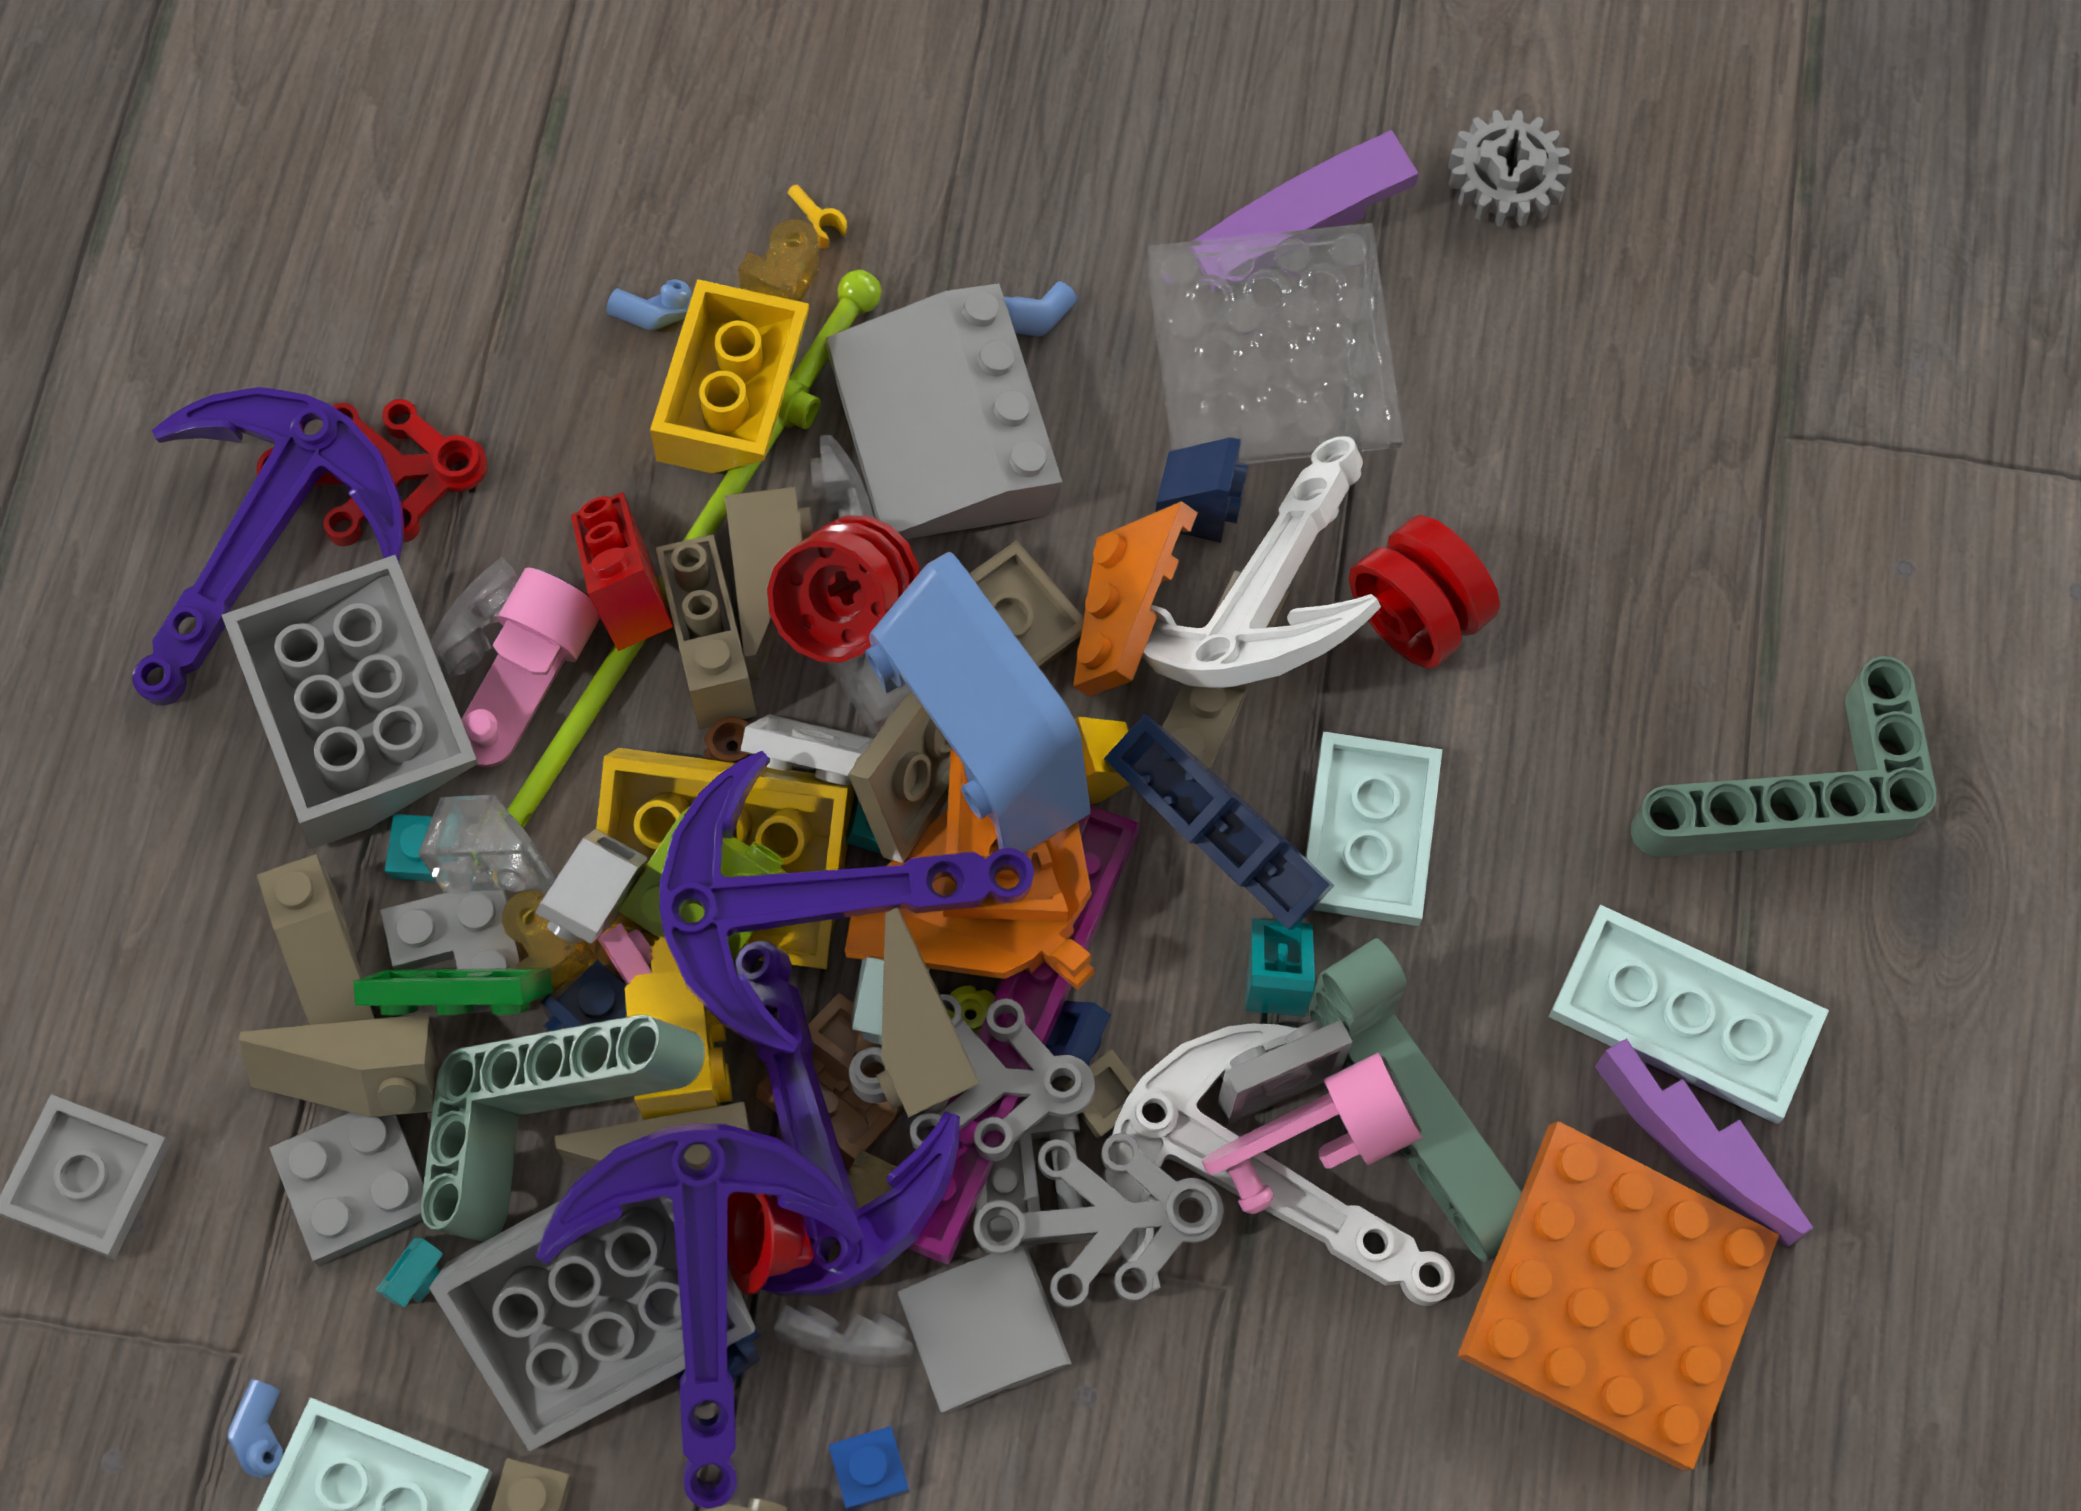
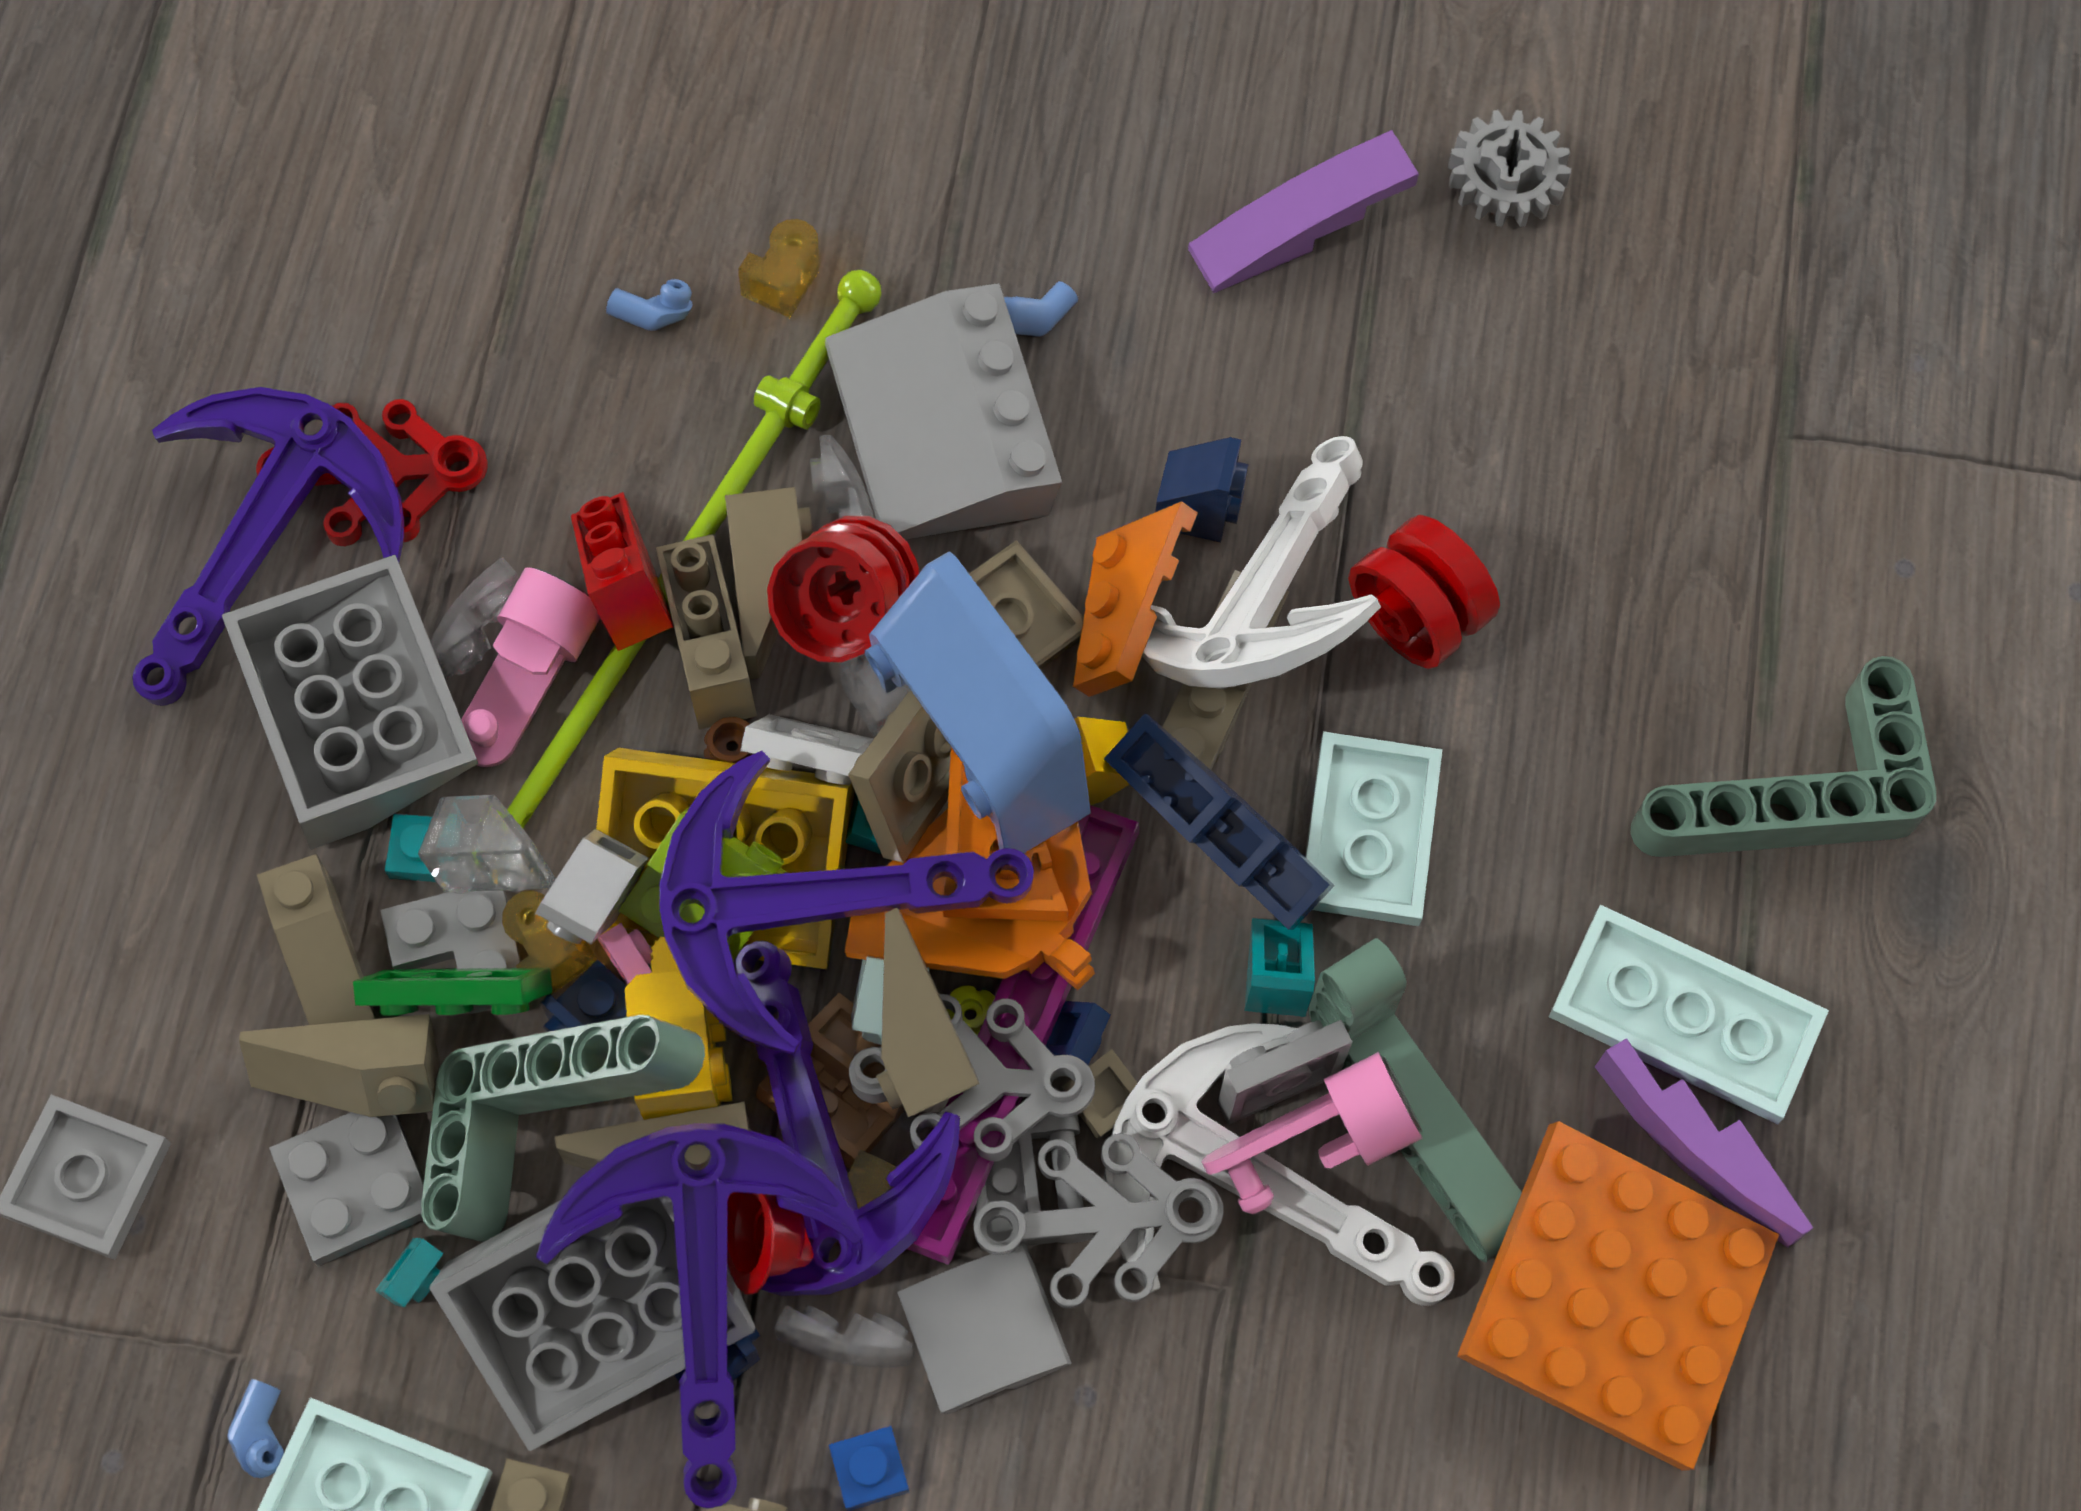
(727, 378): yellow slope -> none
(819, 217): yellow hand -> none
(1275, 342): clear plate -> none

